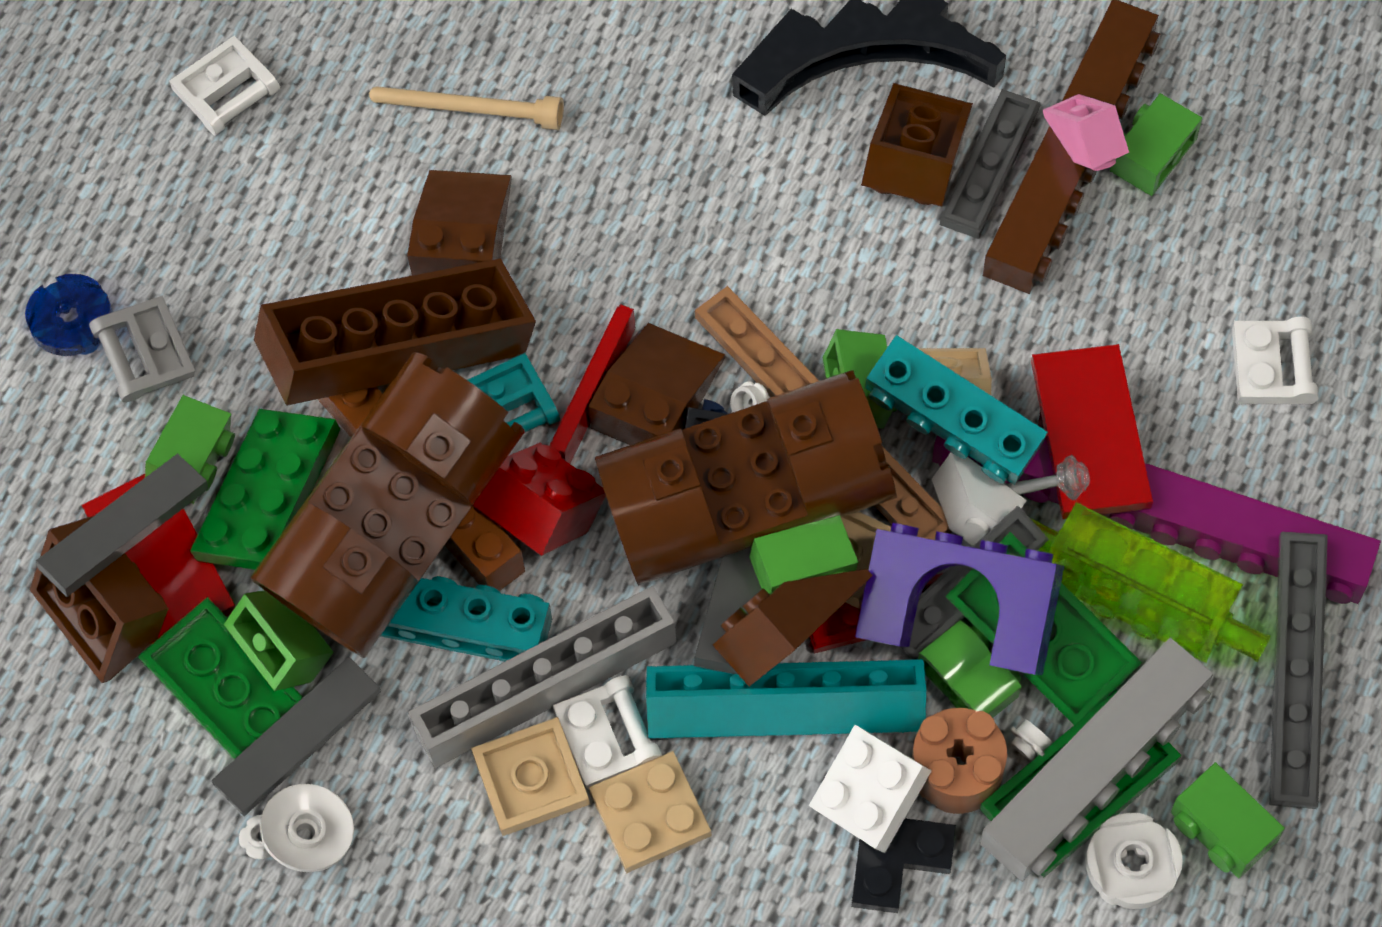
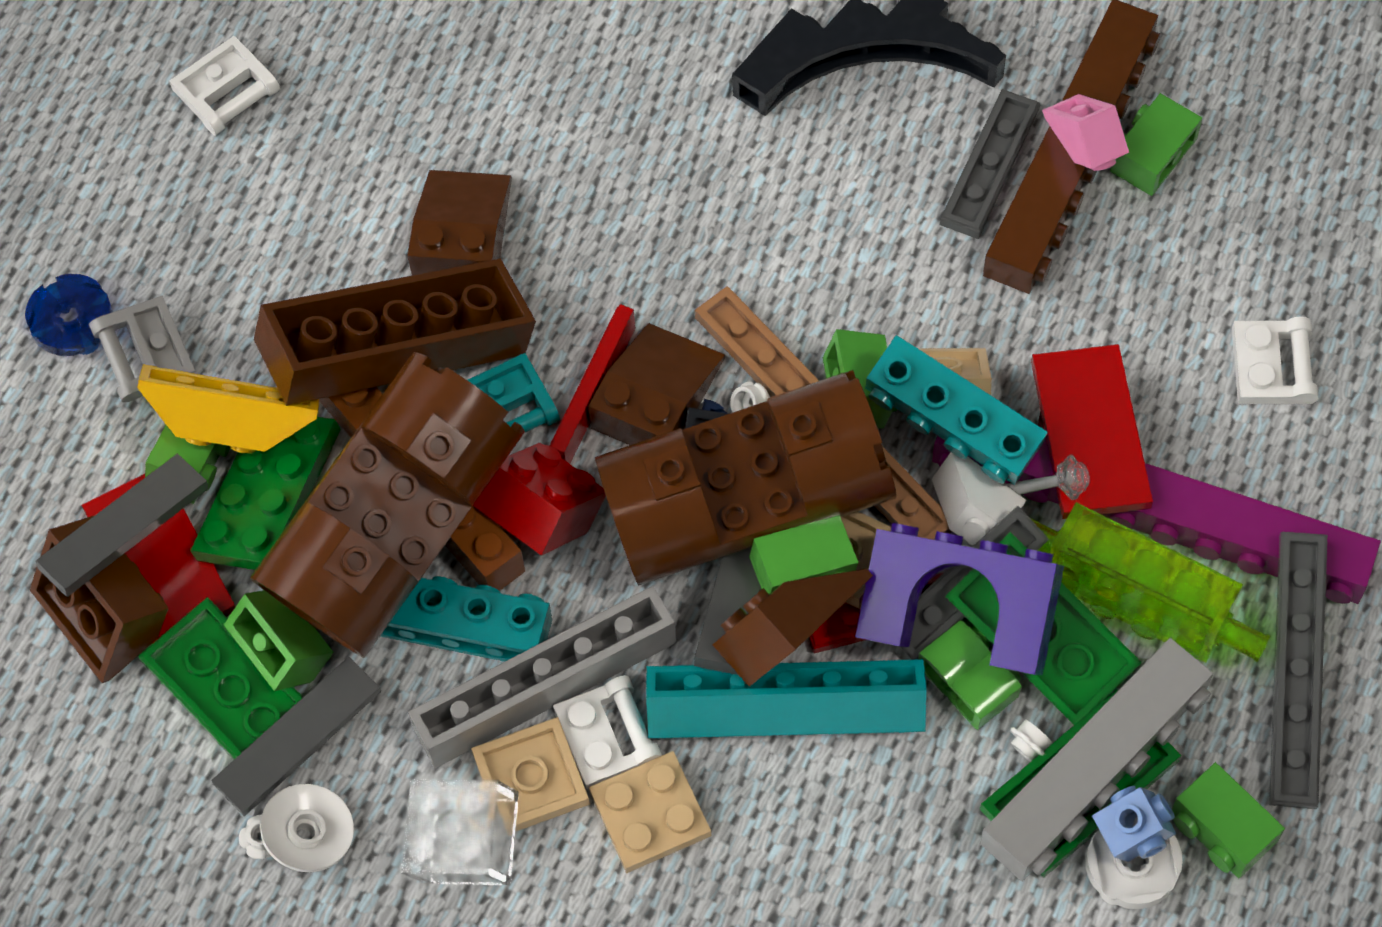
(222, 409): none -> yellow wedge
(460, 832): none -> clear brick
(544, 111): tan piece -> none
(870, 788): white plate -> none
(916, 145): reddish brown slope -> none
(916, 847): black plate -> none
(977, 742): nougat brick -> none
(1135, 823): none -> medium blue brick

